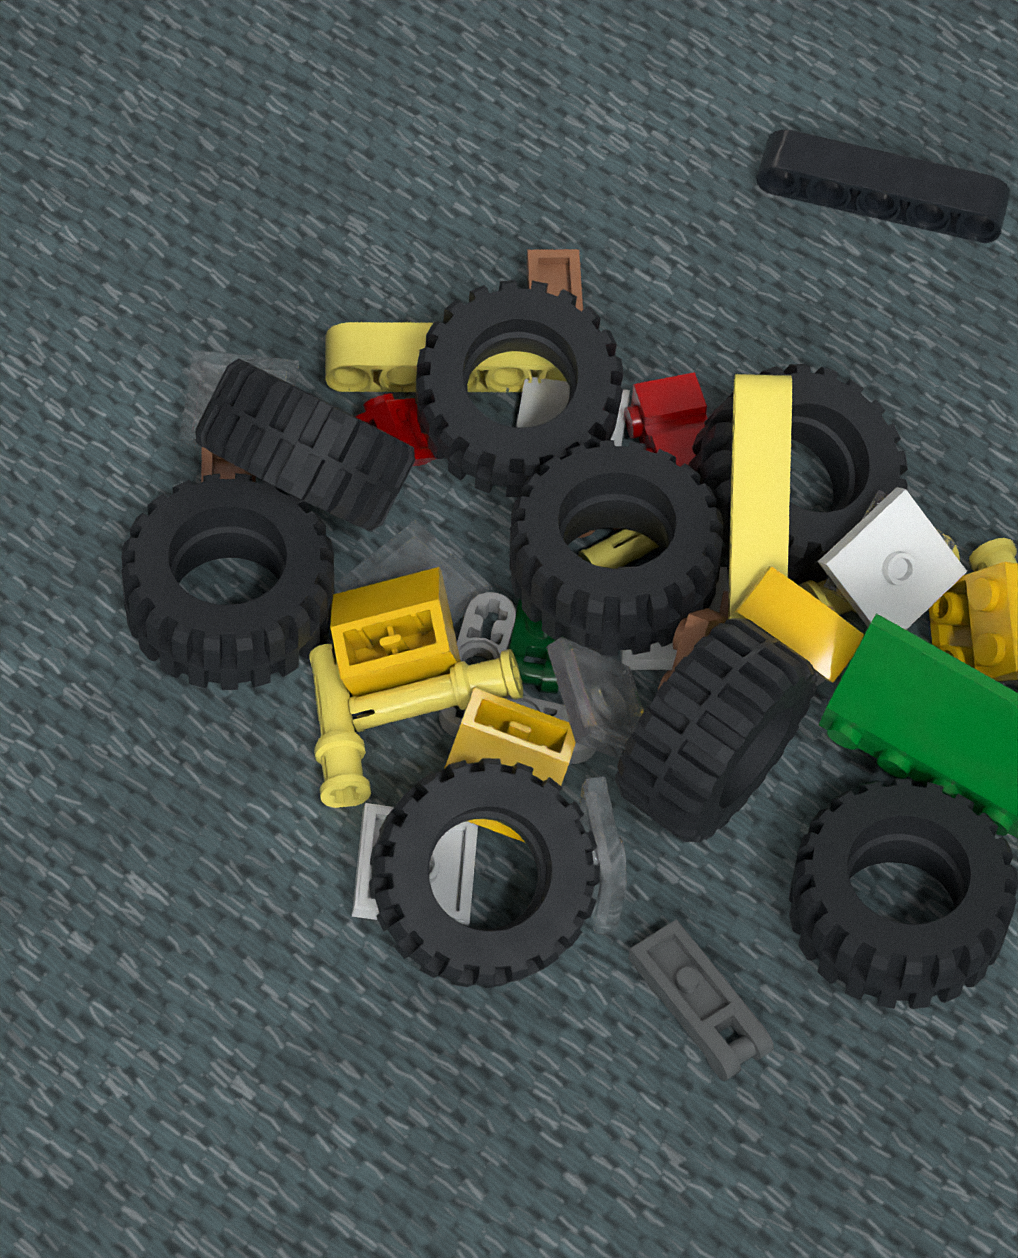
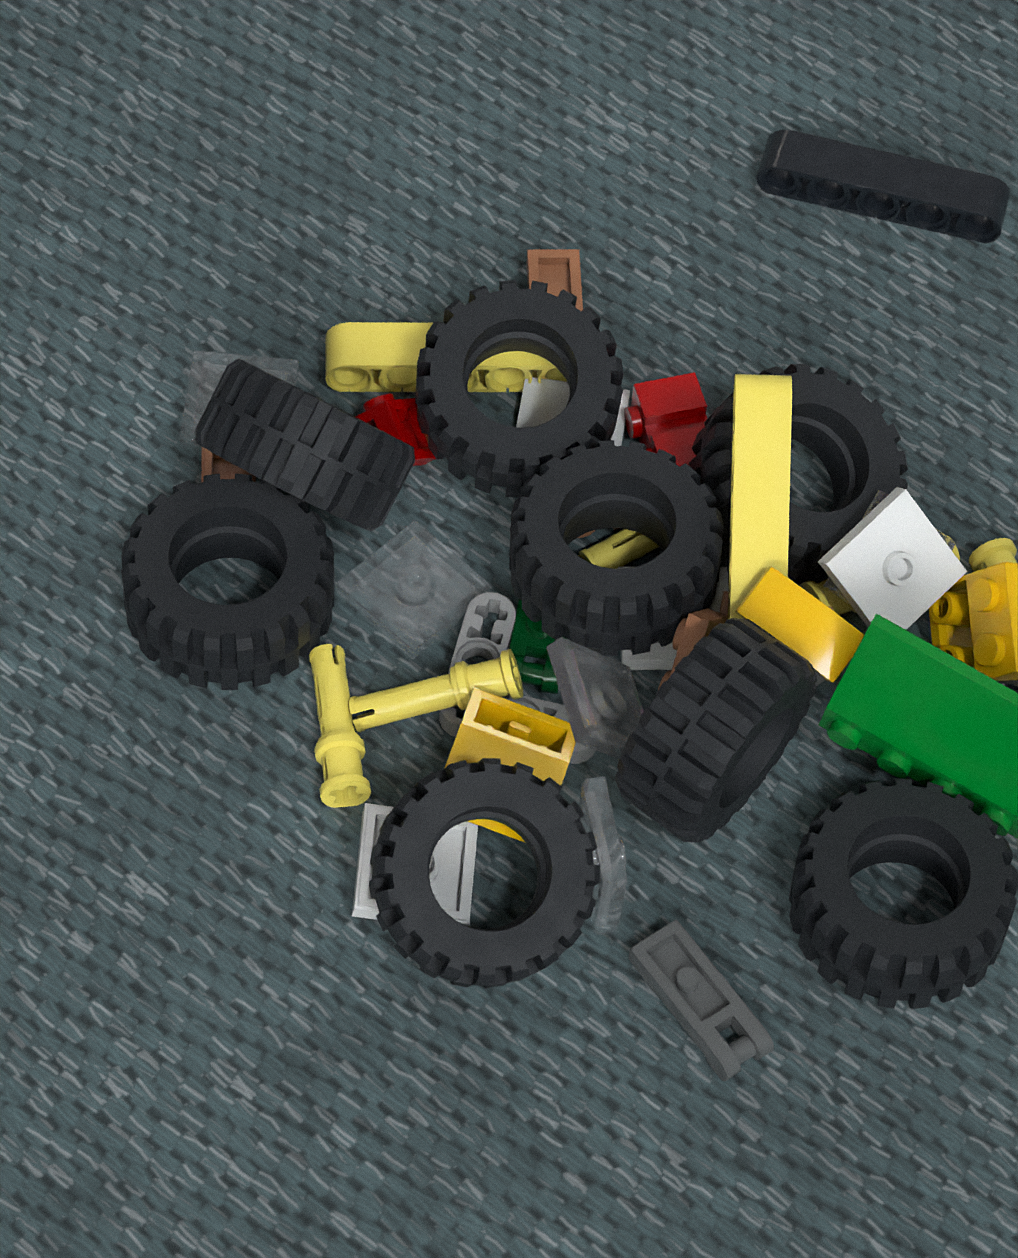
(393, 632): yellow slope -> none

